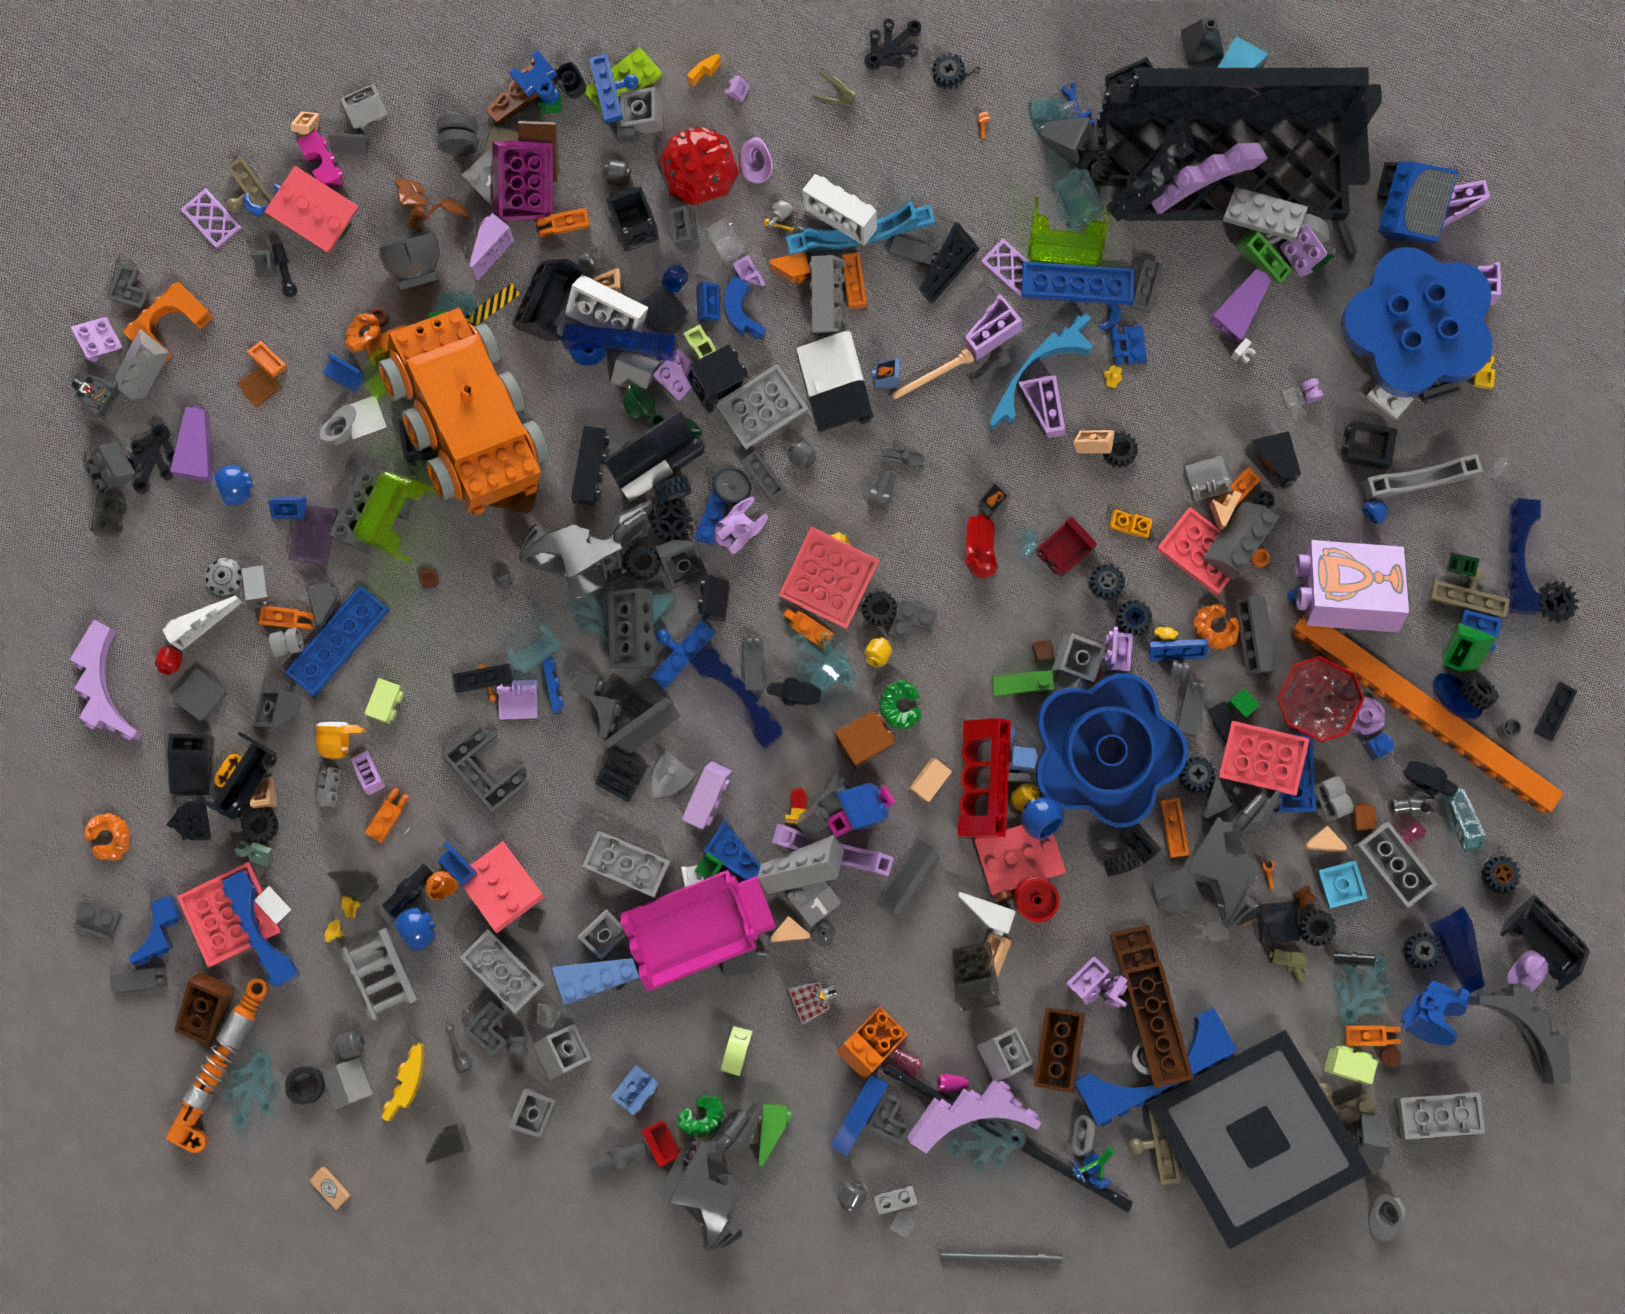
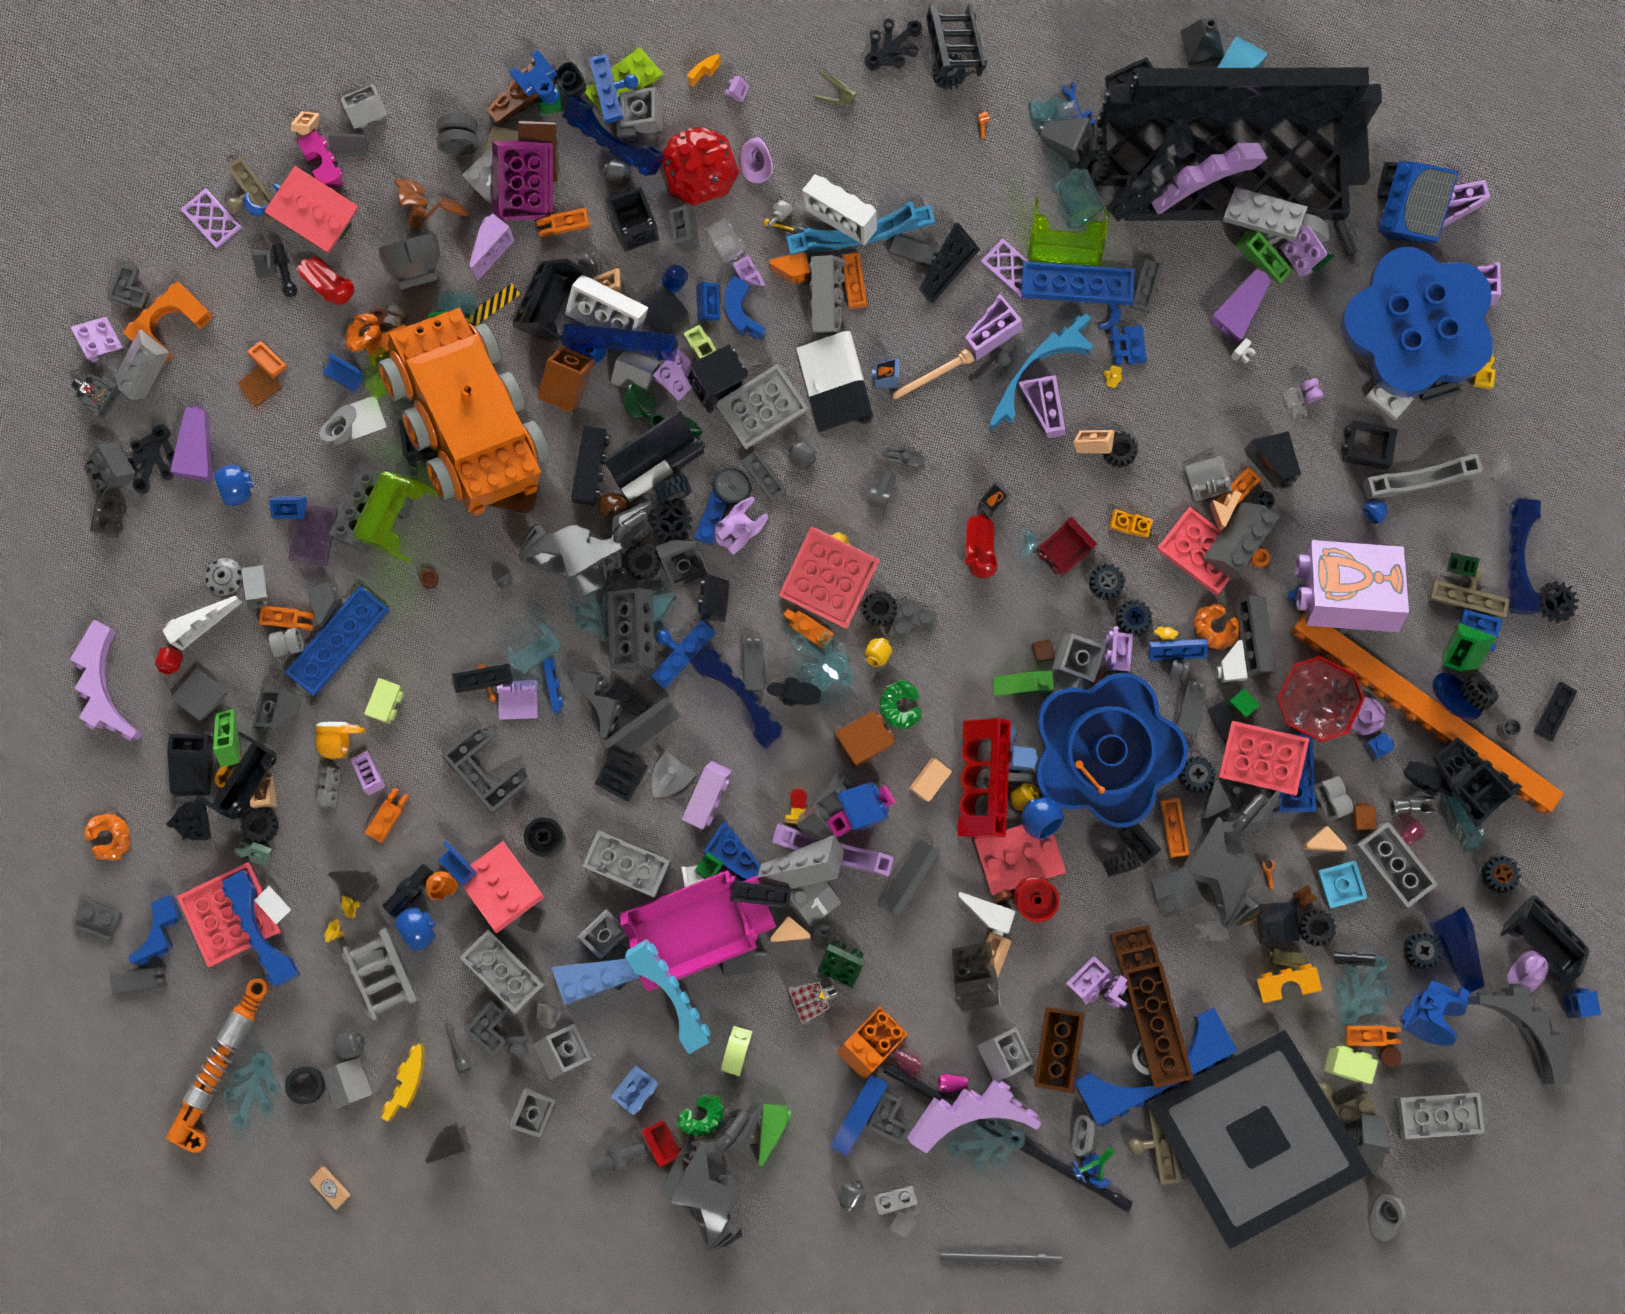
(203, 1008): reddish brown slope -> none
(226, 738): none -> bright green slope
(326, 281): none -> red hair
(394, 317): none -> light grey wheel
(533, 838): none -> black brick
(565, 378): none -> dark orange slope
(580, 115): none -> clear blue arch
(612, 502): none -> reddish brown hair
(646, 962): none -> medium azure arch
(760, 894): none -> black tile
(841, 964): none -> dark green plate
(941, 48): none -> black fence
(1079, 765): none -> orange hinge
(1233, 665): none -> white slope
(1271, 985): none -> light orange arch
(1474, 781): none -> black wedge
(1581, 1003): none -> blue brick

